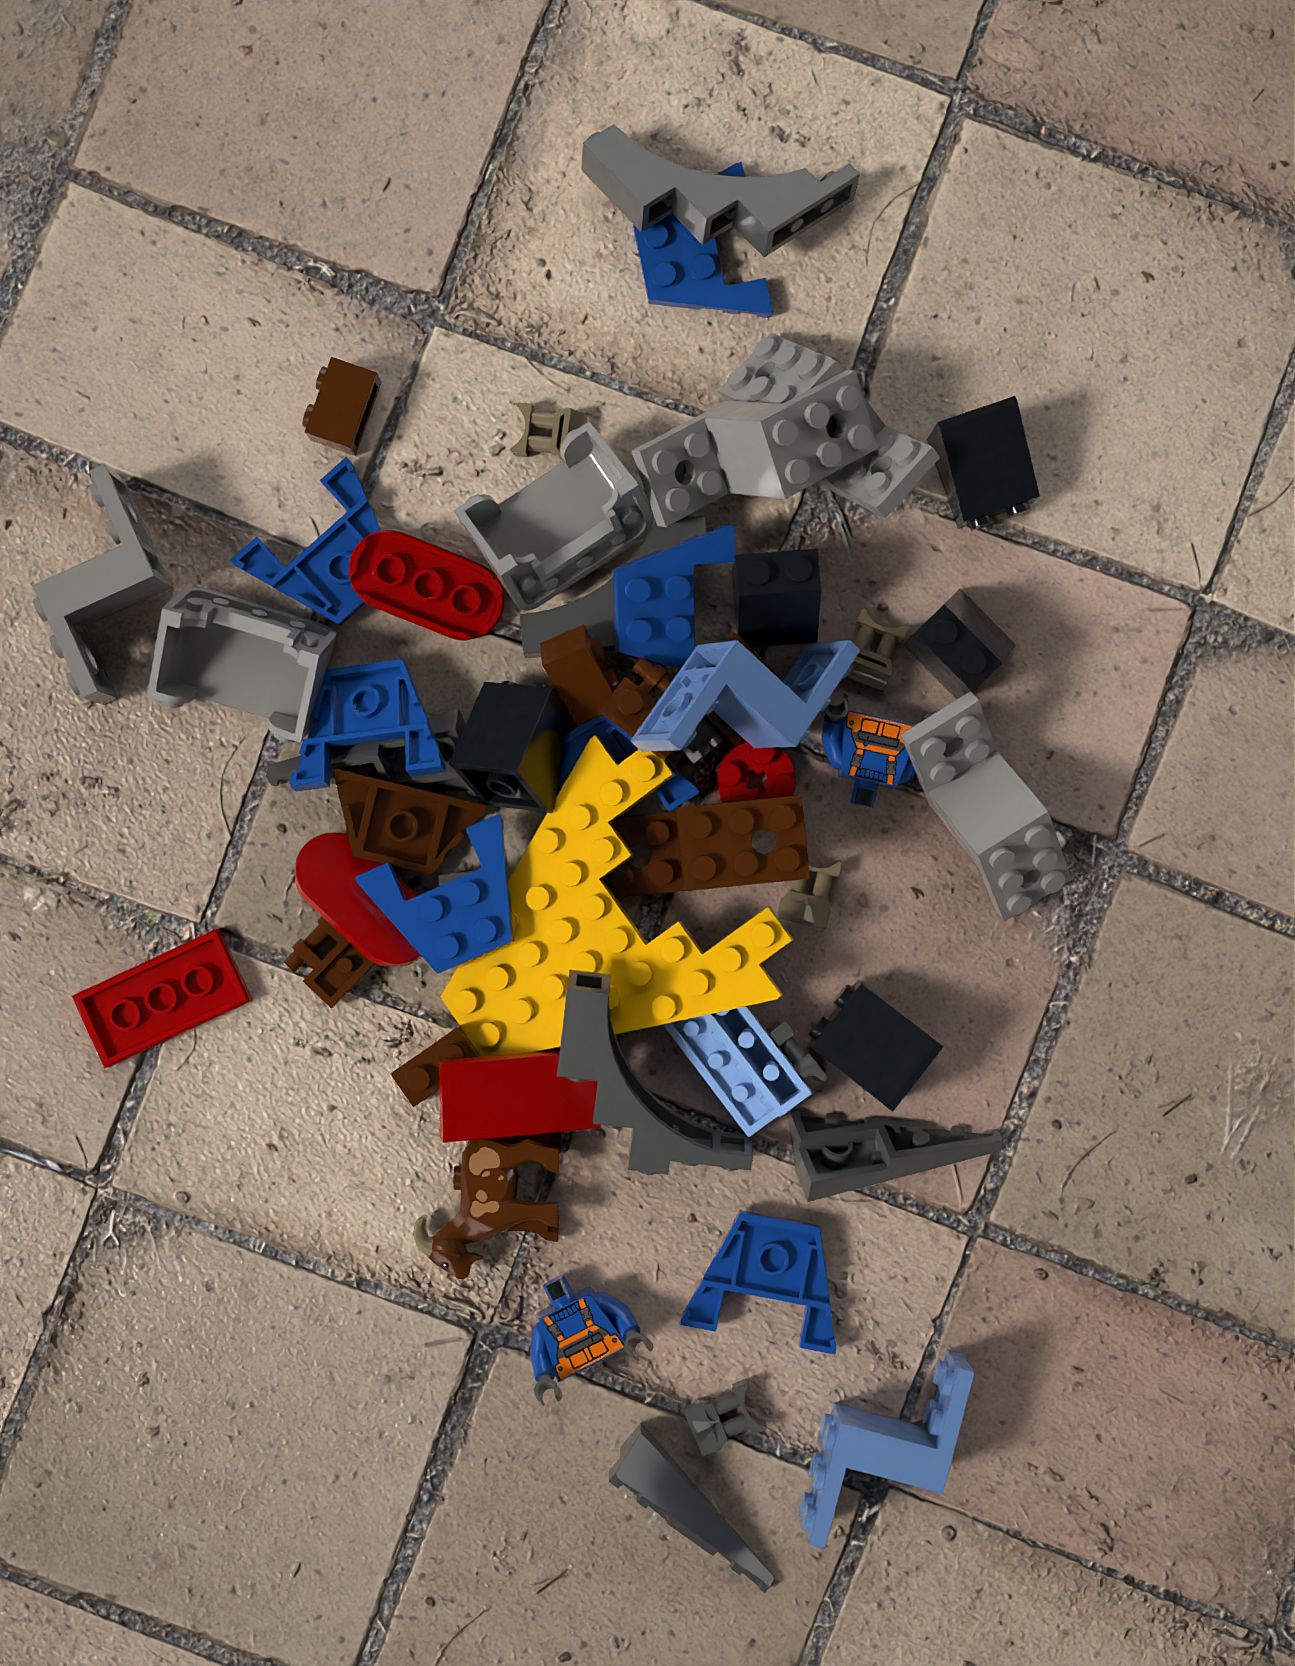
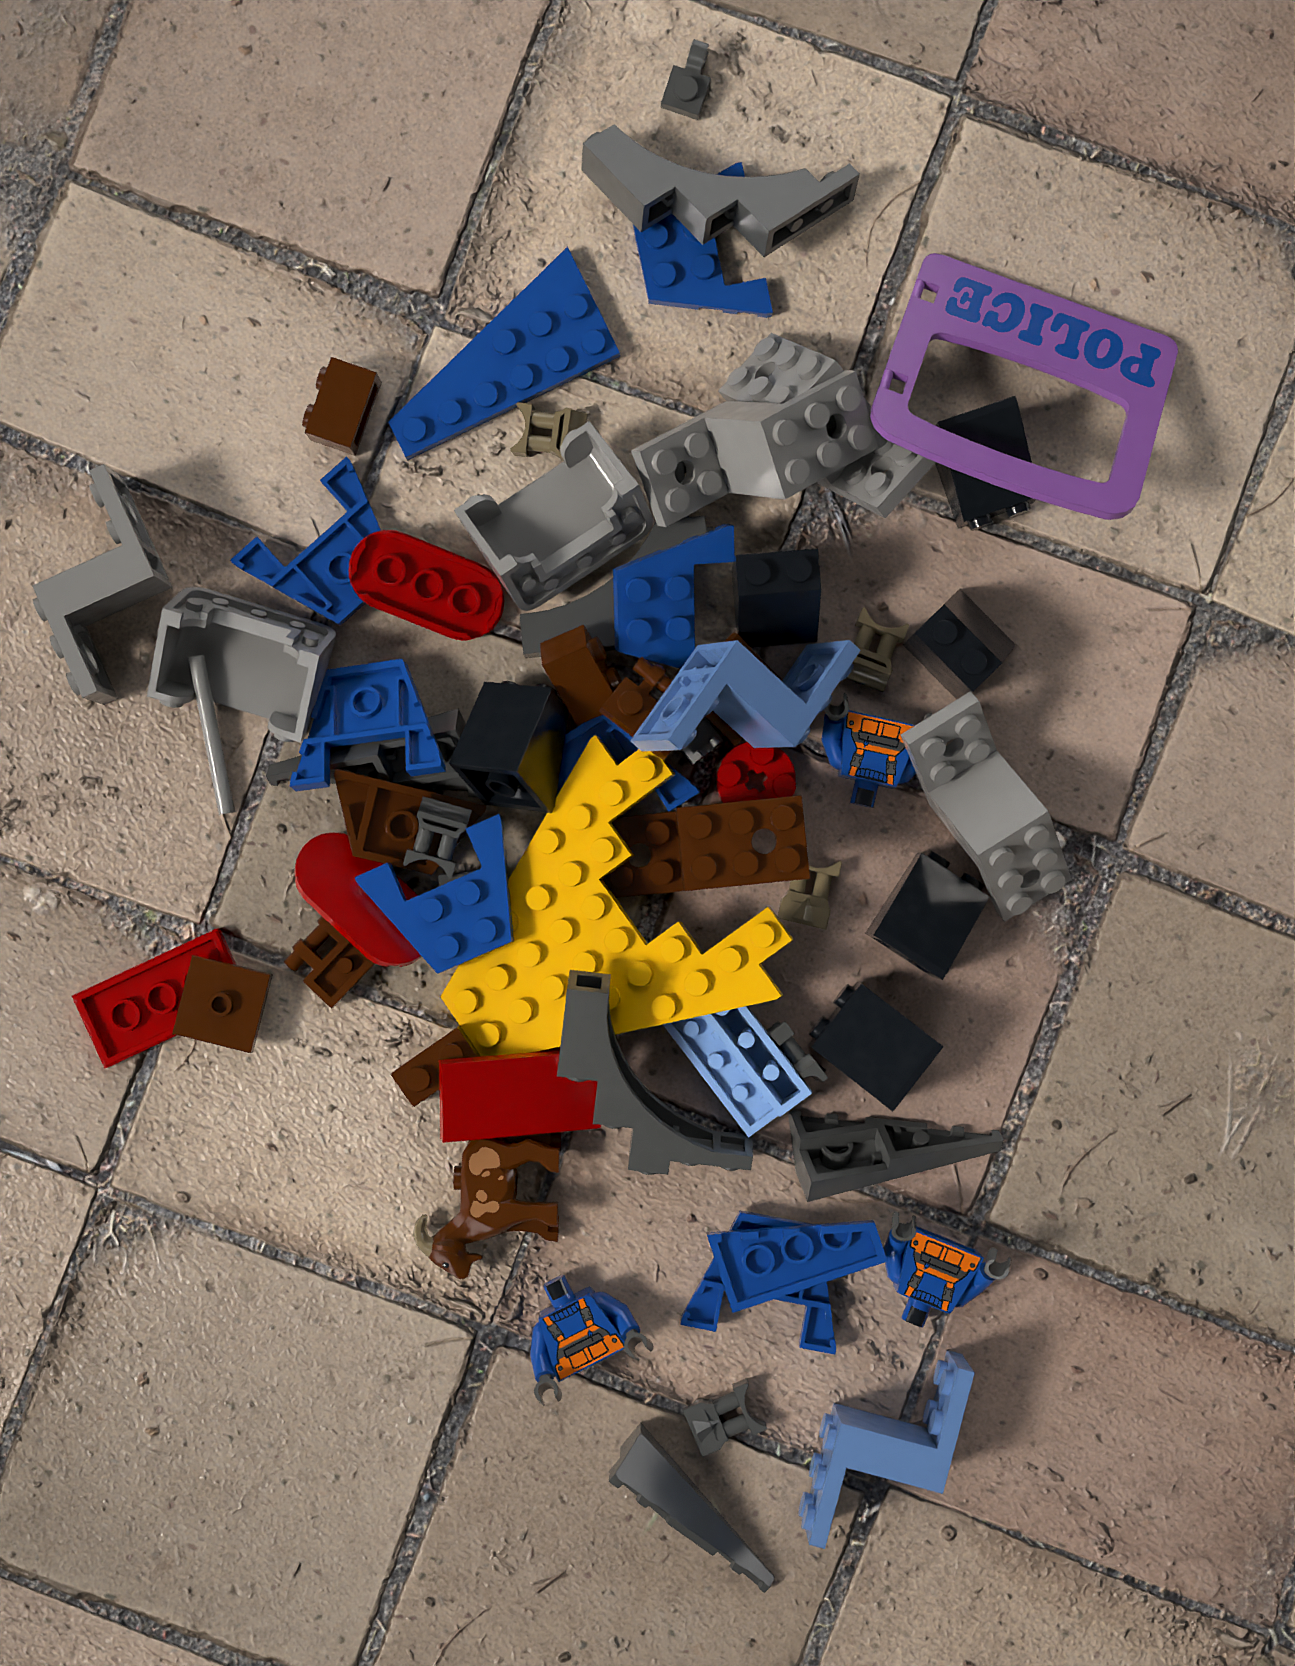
(211, 734): none -> light grey bar
(222, 1004): none -> reddish brown plate
(442, 819): none -> dark grey piece
(528, 349): none -> blue wing
(687, 86): none -> dark grey plate
(787, 1259): none -> blue wing
(929, 914): none -> black slope
(936, 1270): none -> torso
(1043, 333): none -> medium lavender door

